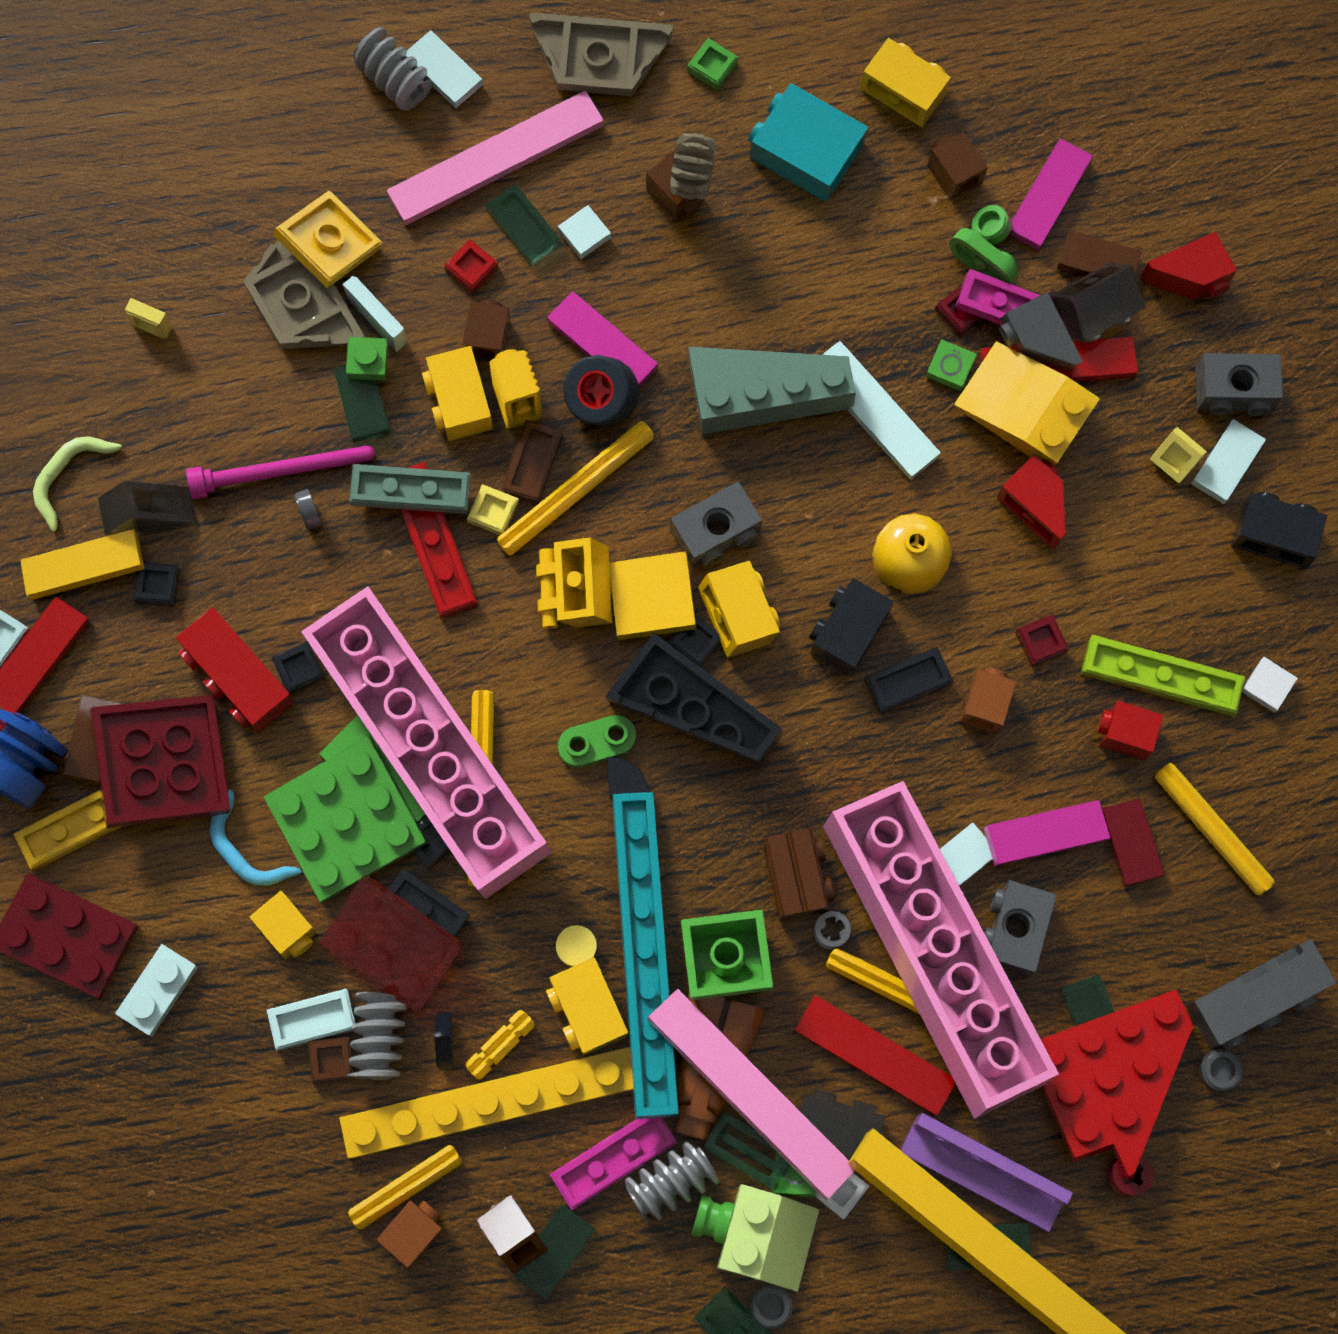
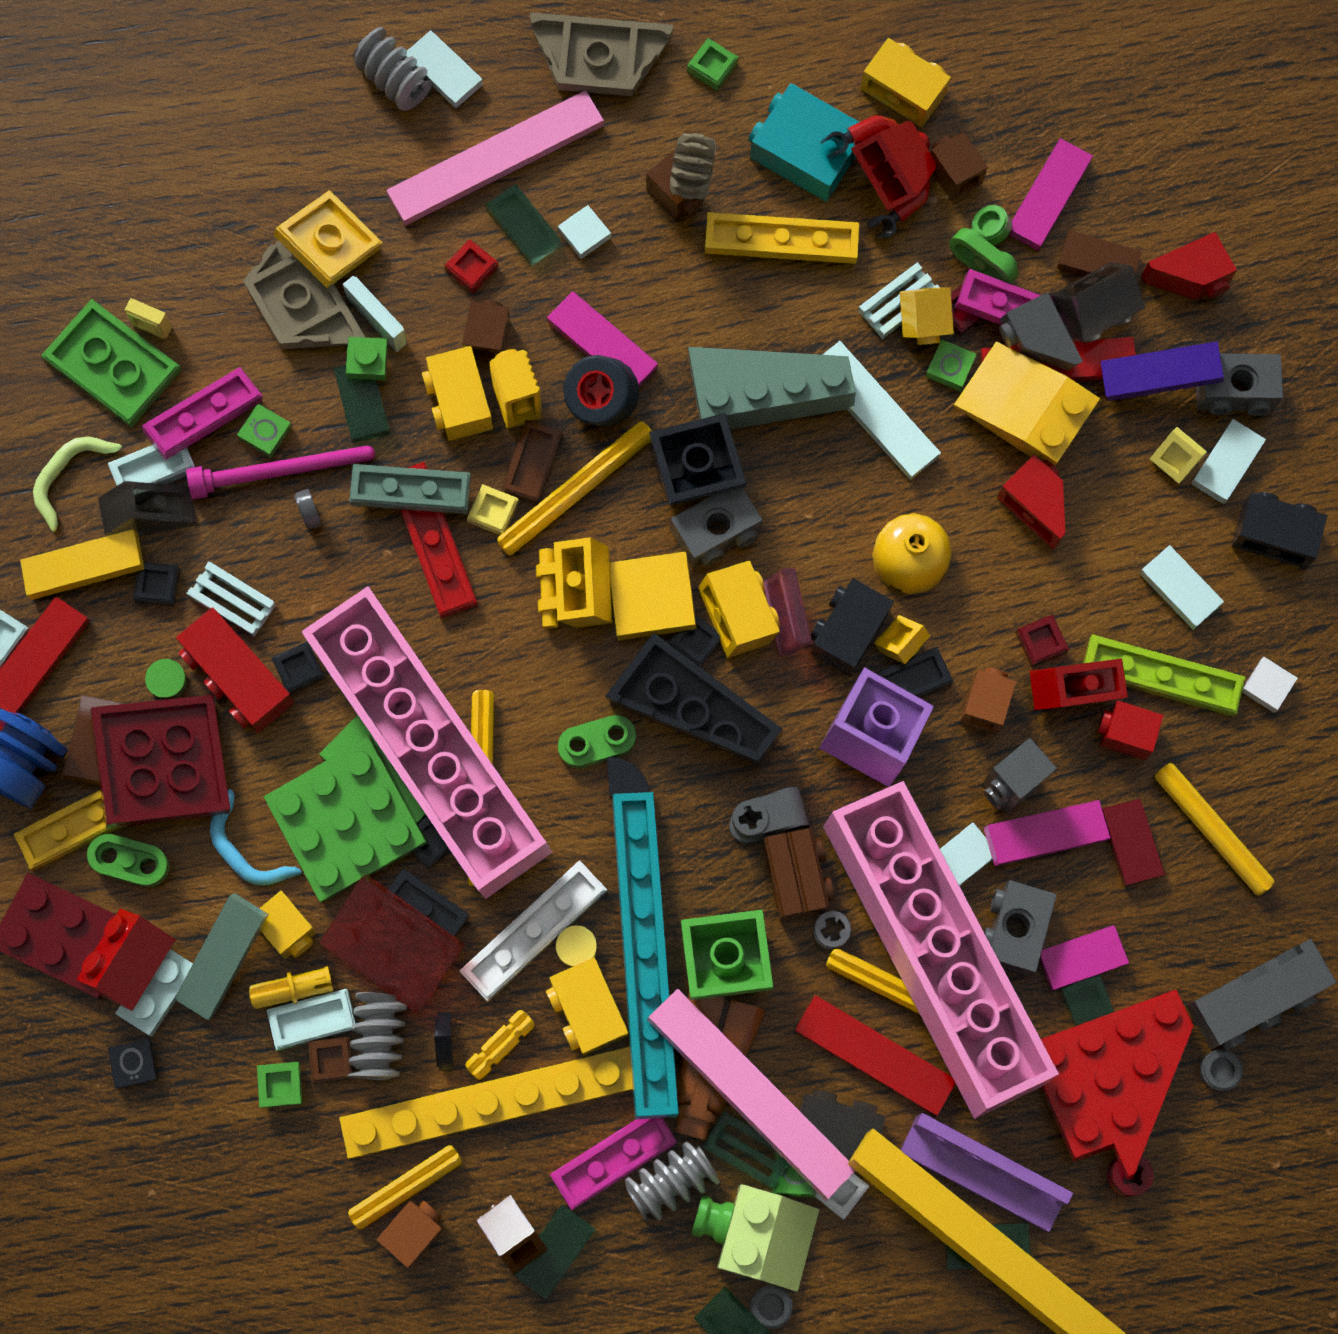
(111, 363): none -> bright green tile
(125, 959): none -> red brick
(129, 860): none -> bright green plate
(133, 1064): none -> black tile
(150, 467): none -> light aqua tile
(166, 679): none -> bright green tile
(202, 413): none -> dark pink tile
(203, 581): none -> light aqua tile
(221, 956): none -> sand green tile
(264, 431): none -> bright green tile
(279, 1085): none -> bright green plate
(291, 988): none -> yellow axle
(533, 931): none -> white tile
(696, 459): none -> black slope
(775, 814): none -> dark grey piece
(782, 238): none -> yellow plate
(785, 597): none -> clear pink tile
(865, 309): none -> light aqua tile
(876, 727): none -> medium lavender slope
(894, 161): none -> red torso
(902, 639): none -> yellow plate
(926, 314): none -> yellow brick
(1018, 776): none -> dark grey brick
(1078, 684): none -> red slope
(1083, 958): none -> dark pink tile
(1162, 371): none -> dark purple tile
(1181, 587): none -> light aqua tile

